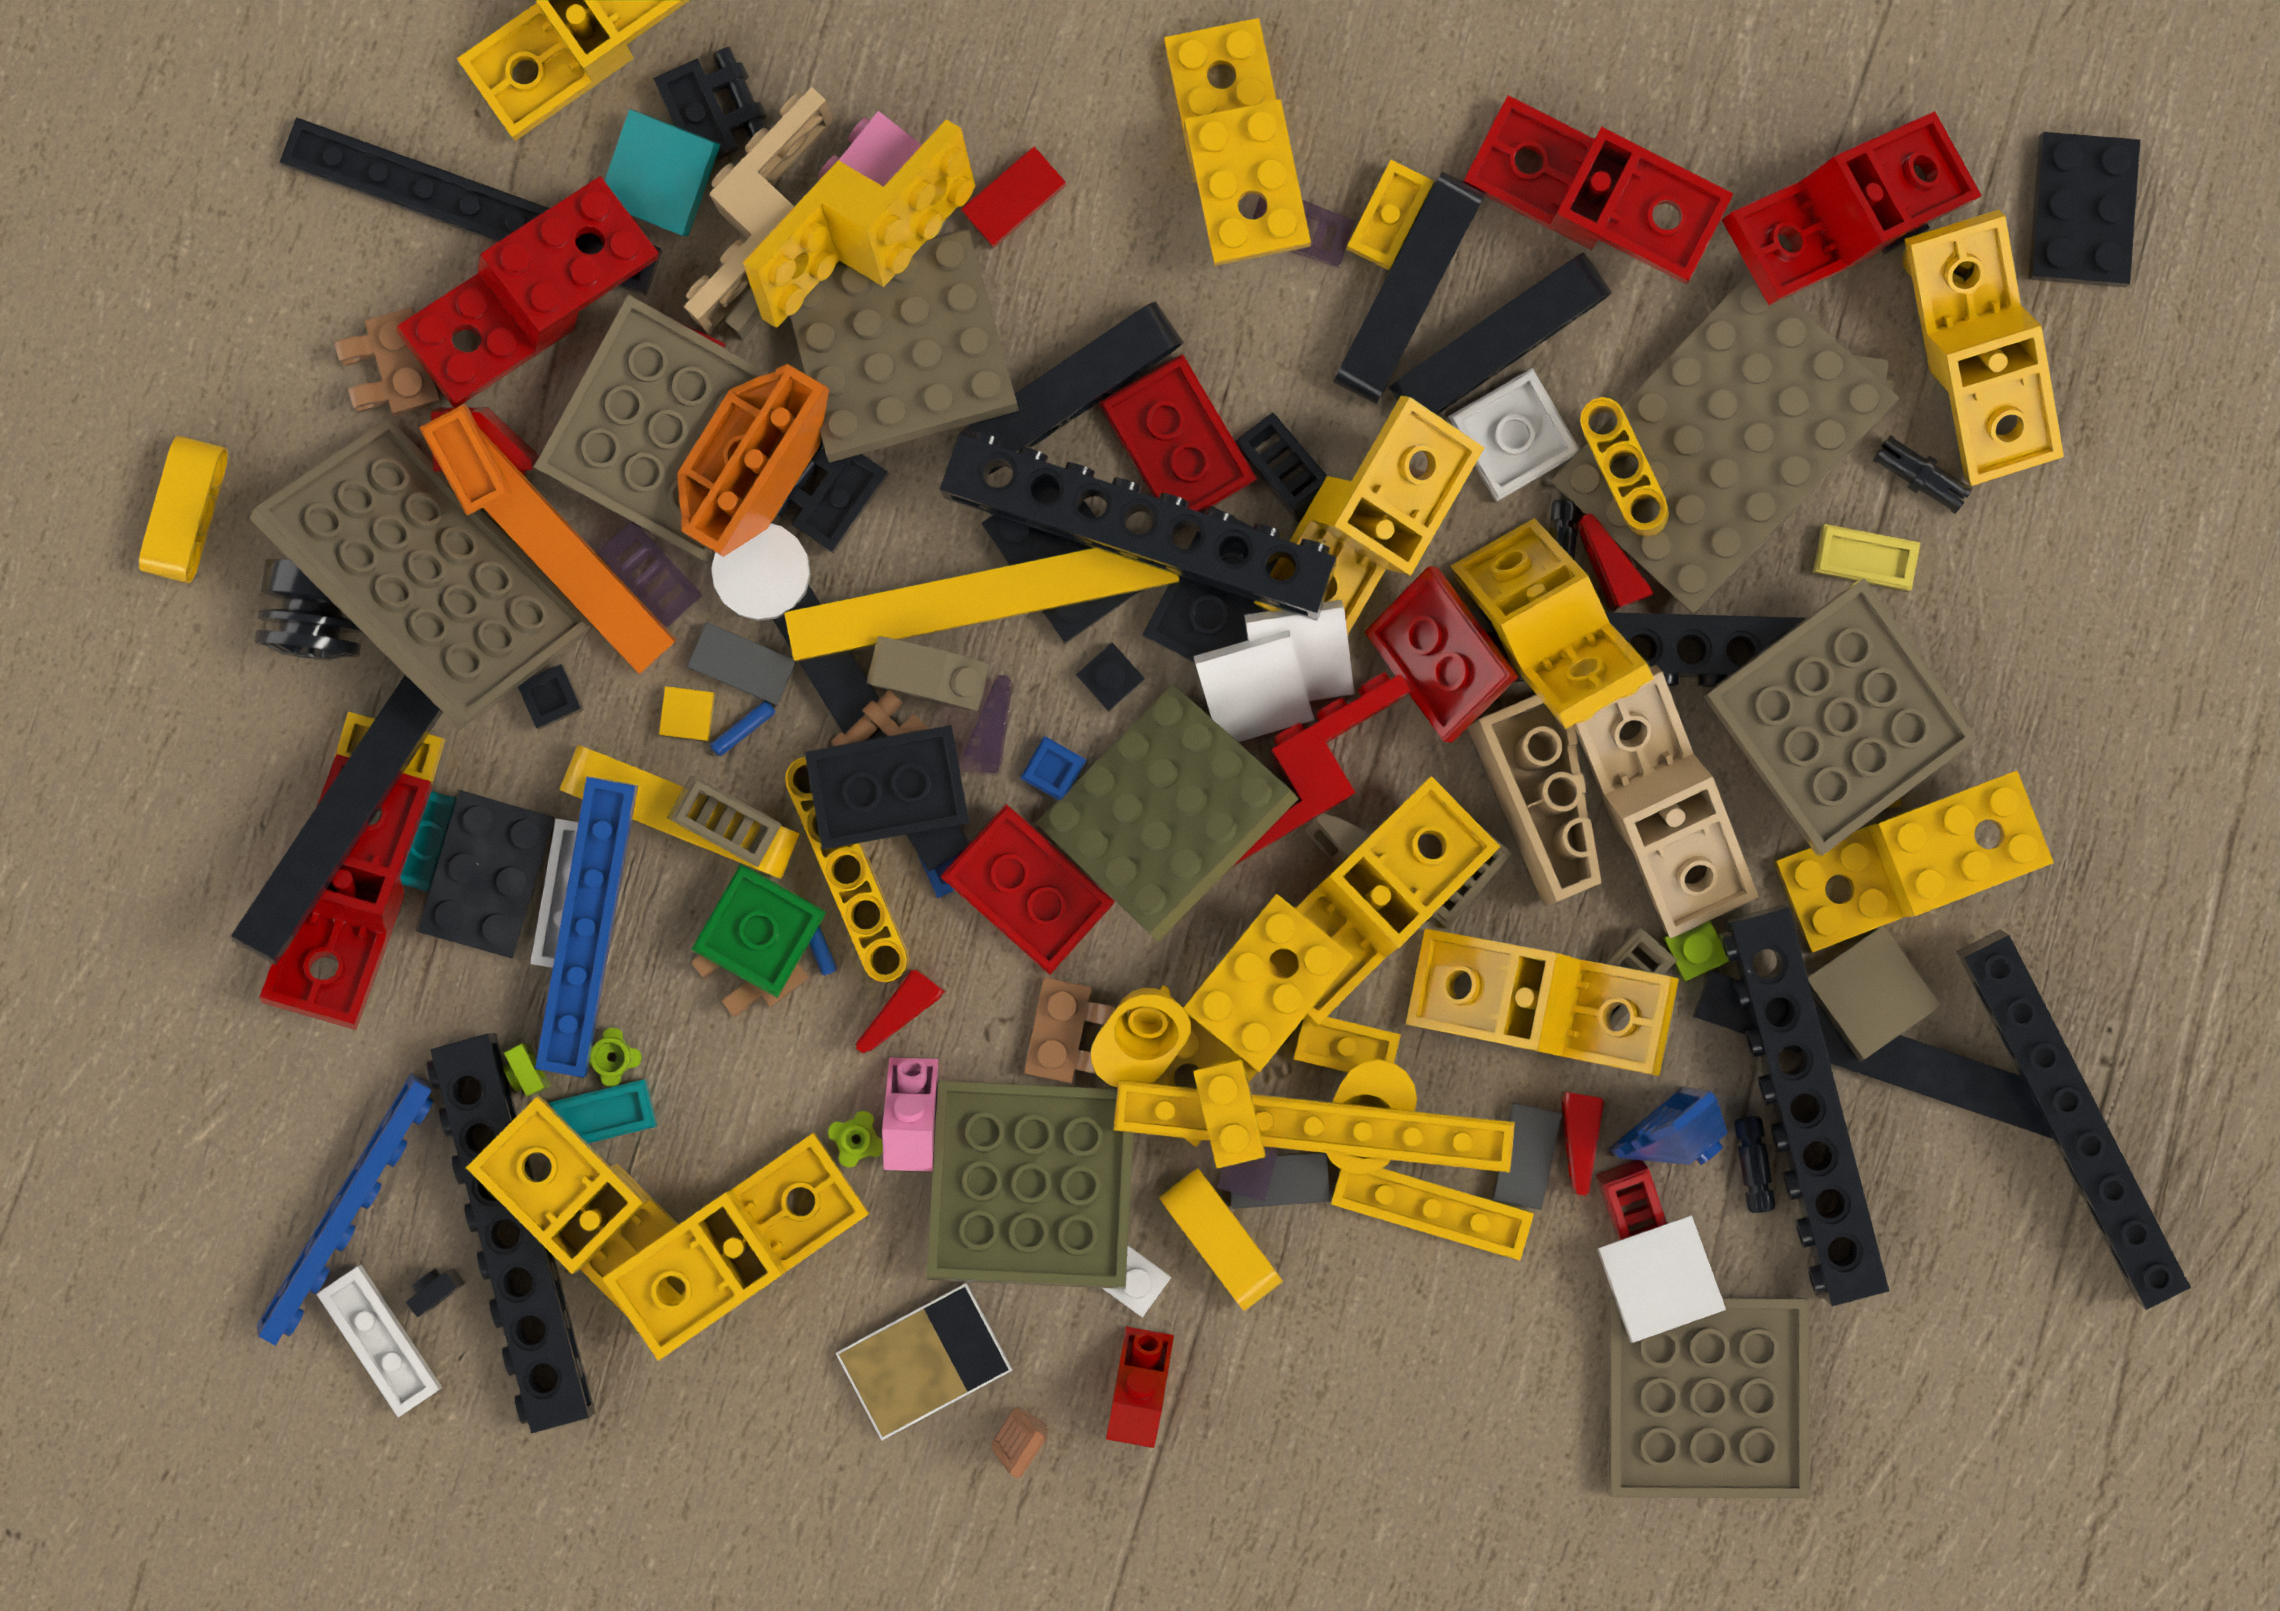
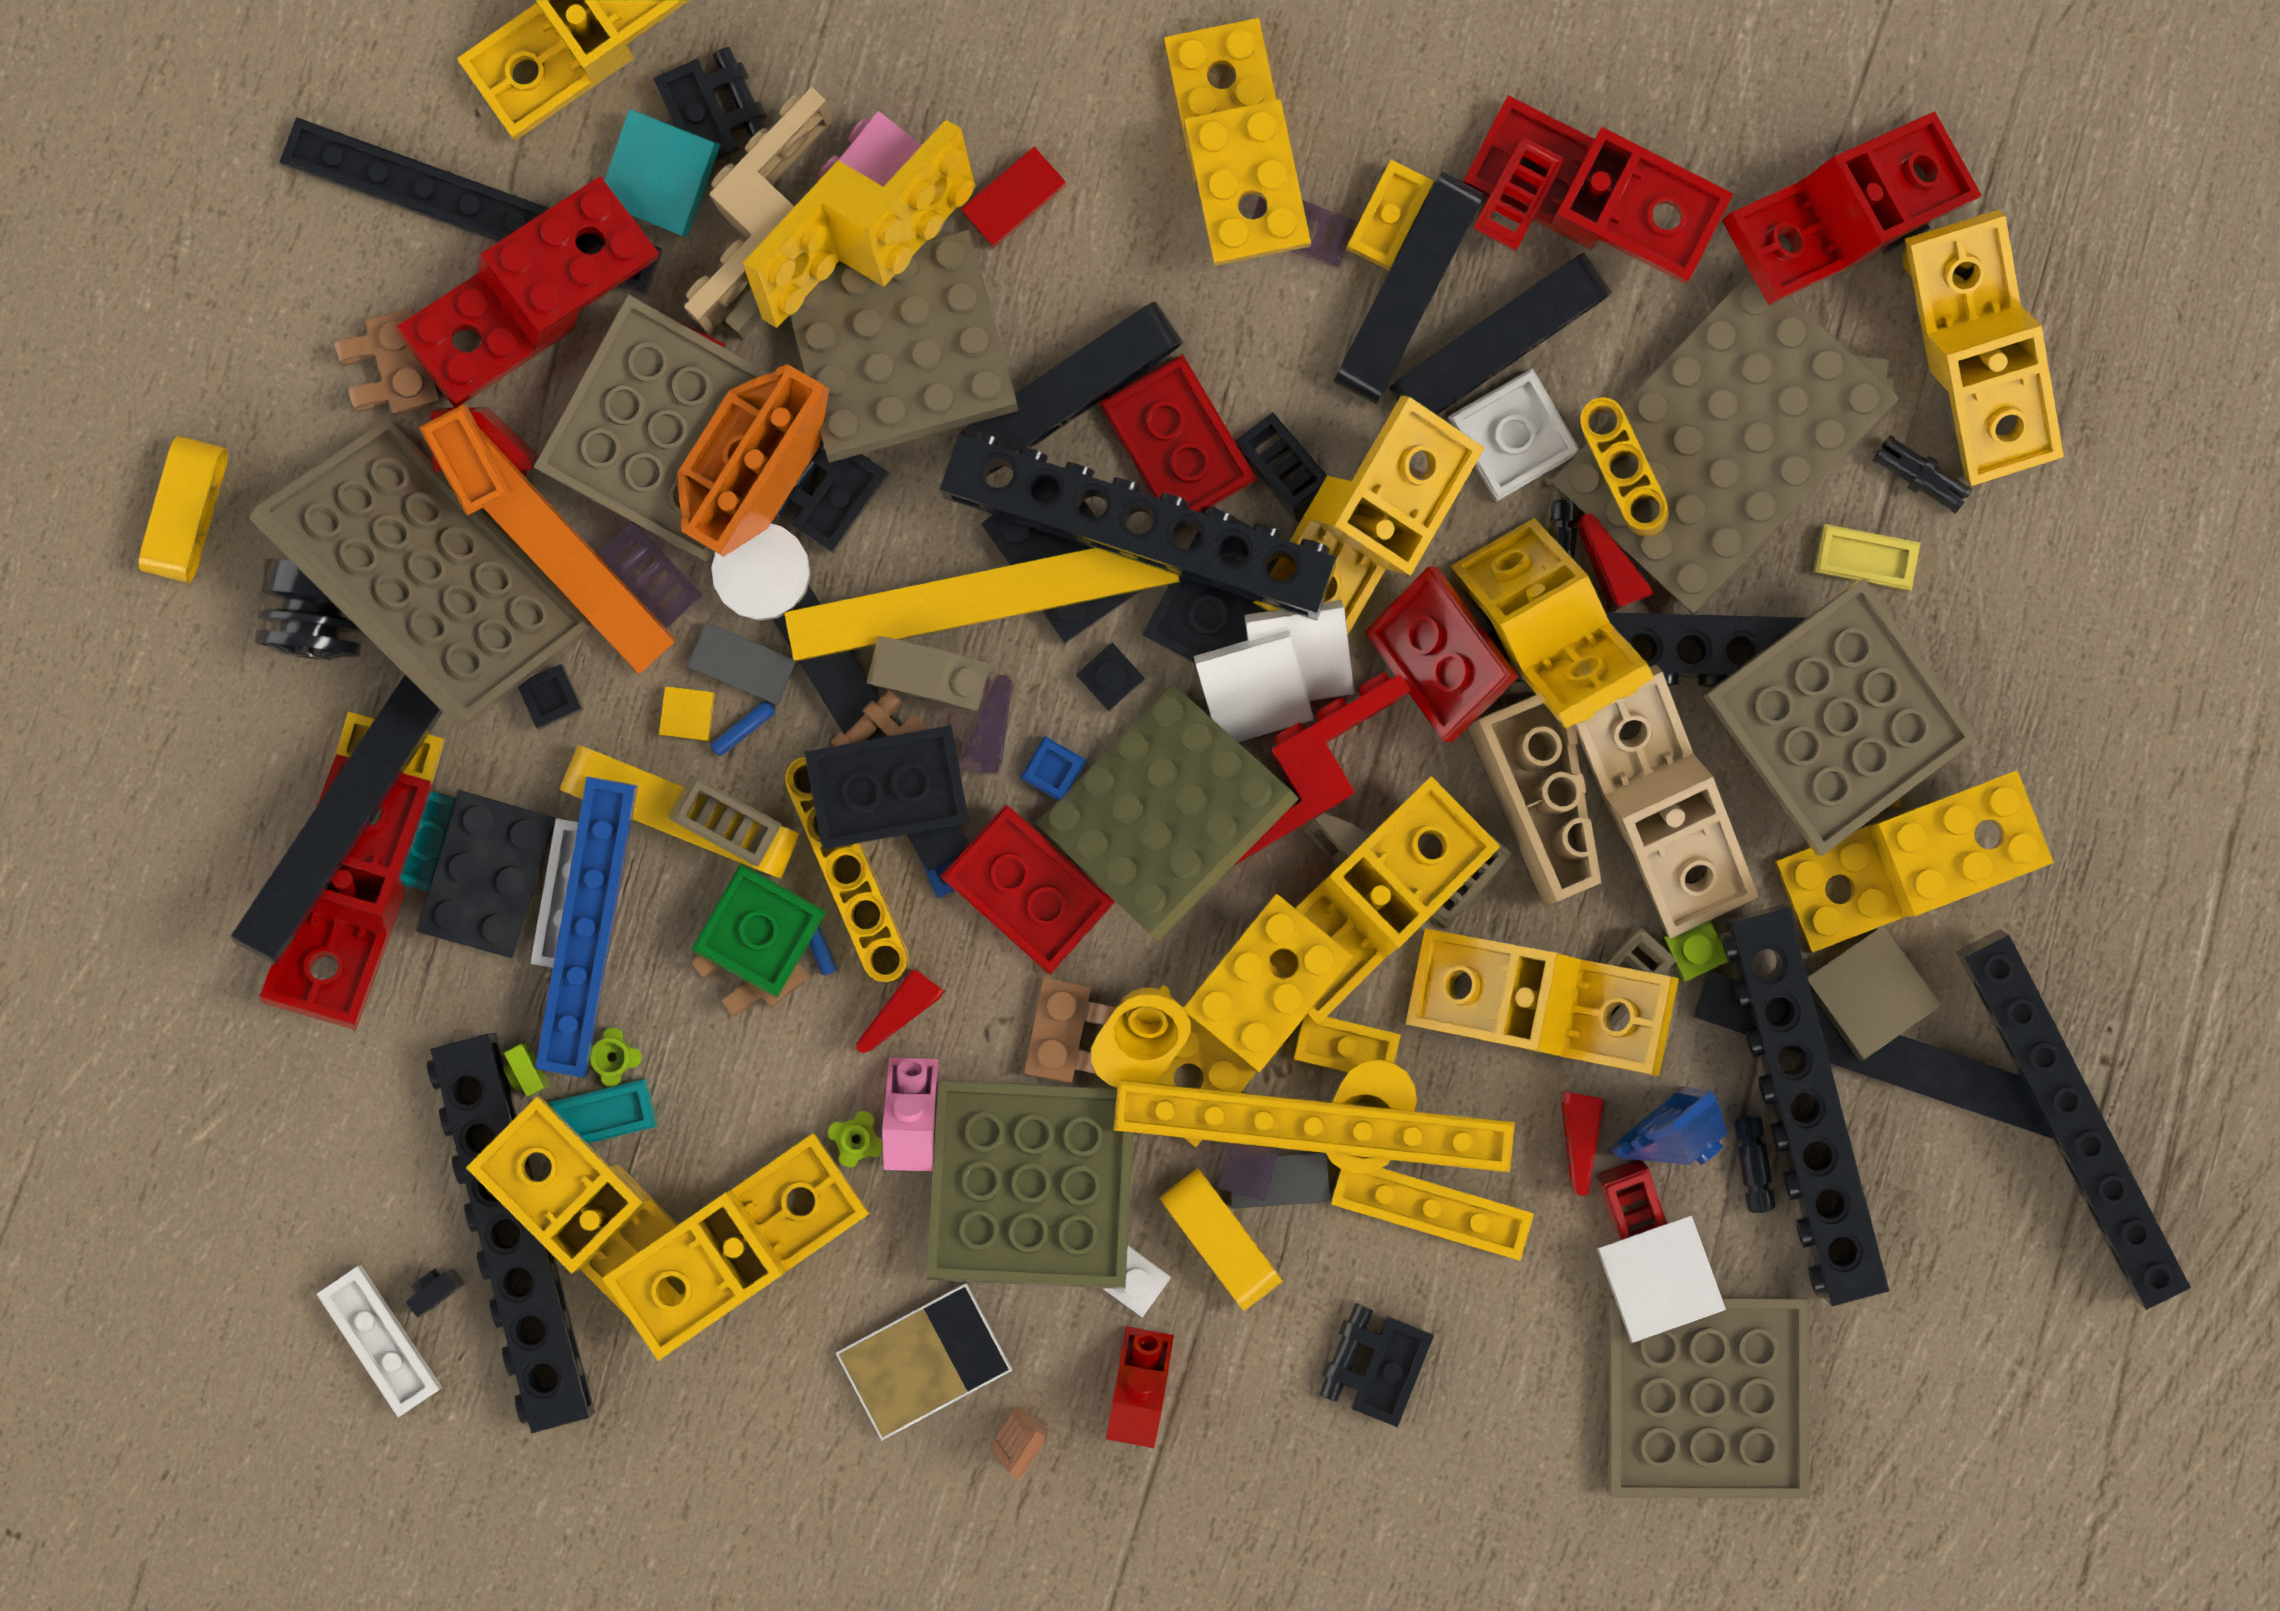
(335, 1226): blue plate -> none
(1229, 1113): yellow plate -> none
(1391, 1368): none -> black plate
(1531, 1157): dark grey tile -> none
(1538, 155): none -> red slope
(2084, 209): black plate -> none

